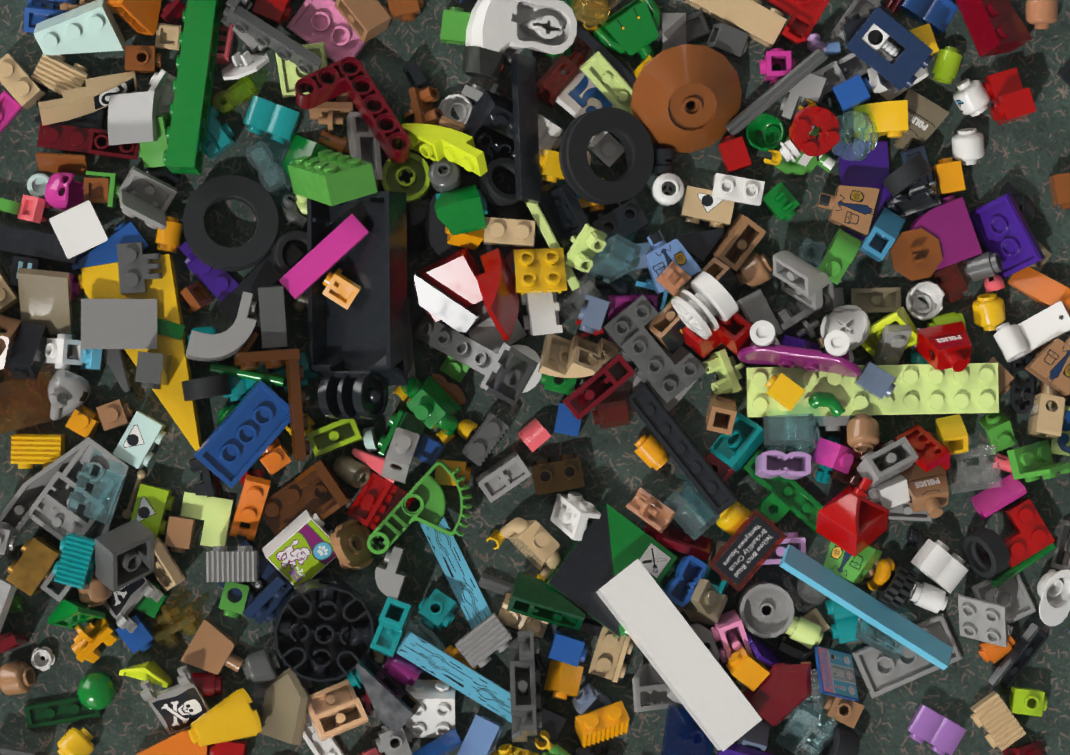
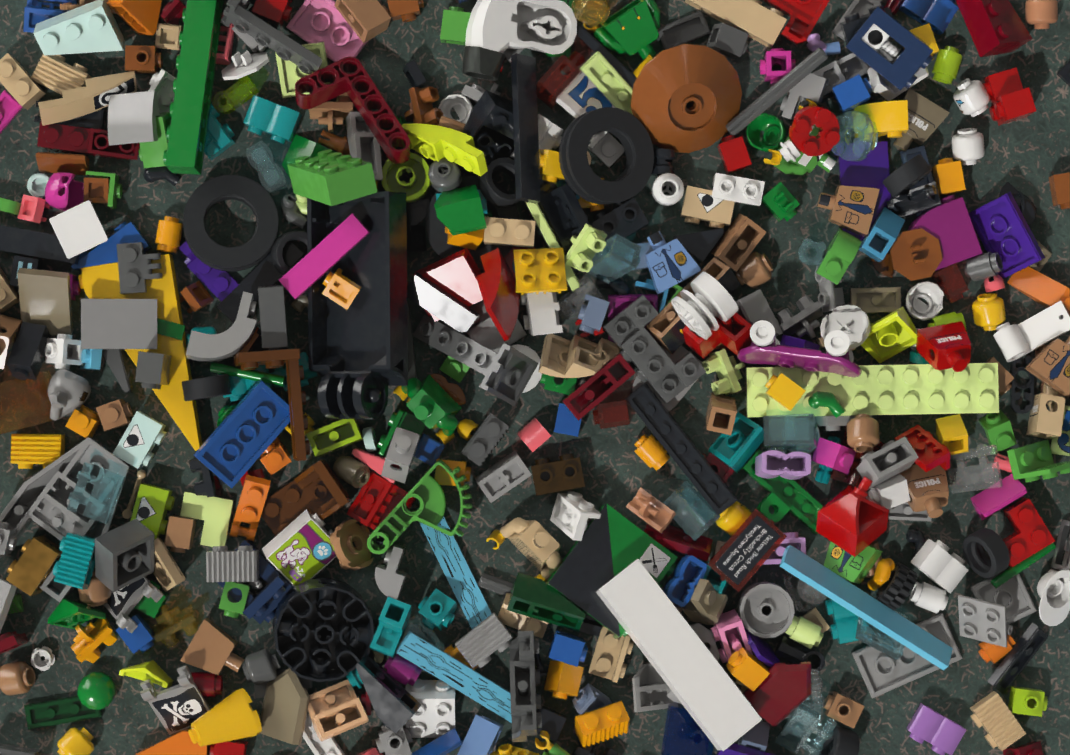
(146, 198): light grey bracket -> none
(673, 29): light grey slope -> none
(673, 279): nougat tile -> none
(800, 279): light grey brick -> none
(836, 673): piece -> none
(876, 381): sand blue brick -> none
(885, 266): none -> reddish brown tile
(892, 344): light grey plate -> none

